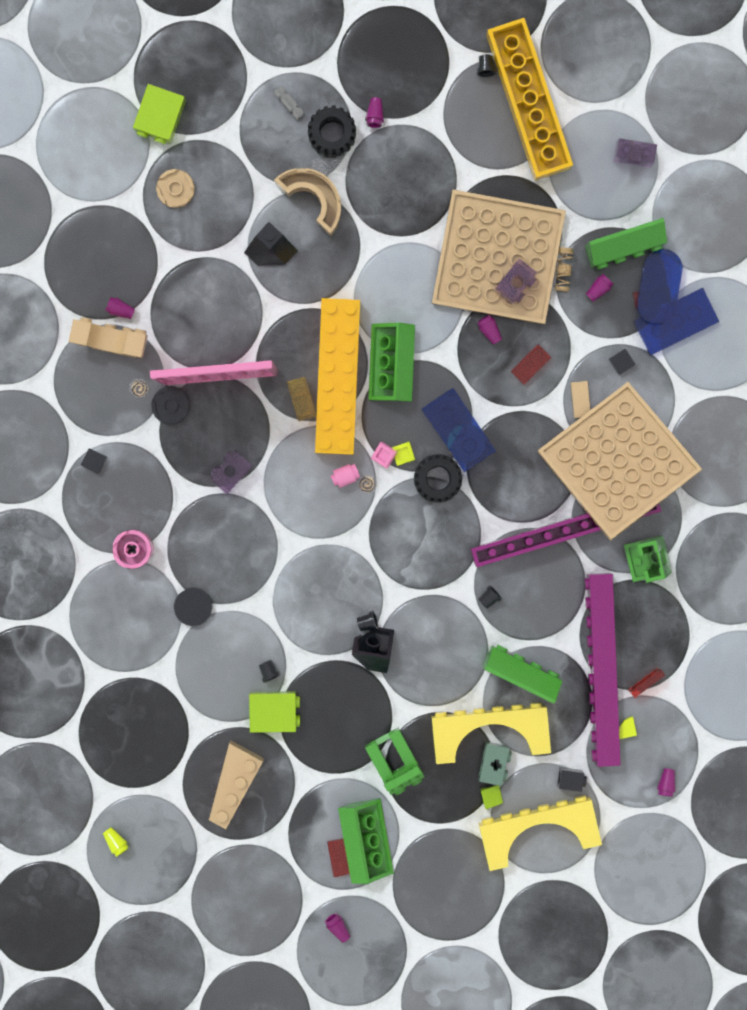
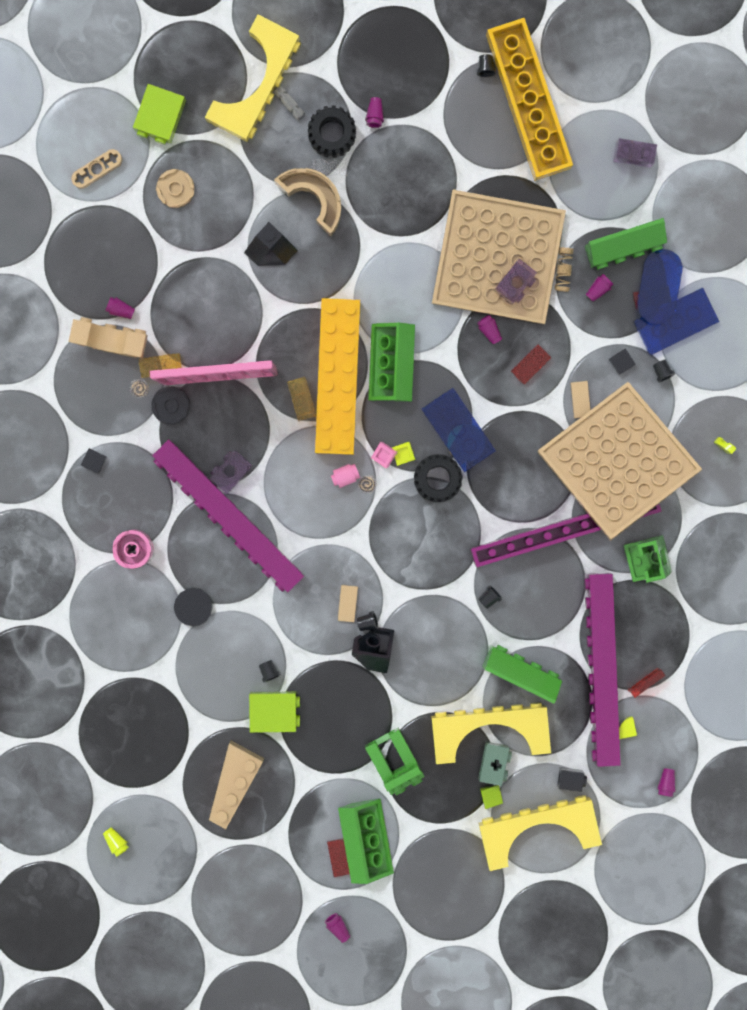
(87, 181): none -> tan beam
(162, 362): none -> clear yellow slope
(226, 513): none -> magenta brick
(243, 116): none -> light yellow arch
(347, 603): none -> tan piece
(663, 371): none -> black piece
(727, 447): none -> neon yellow tile

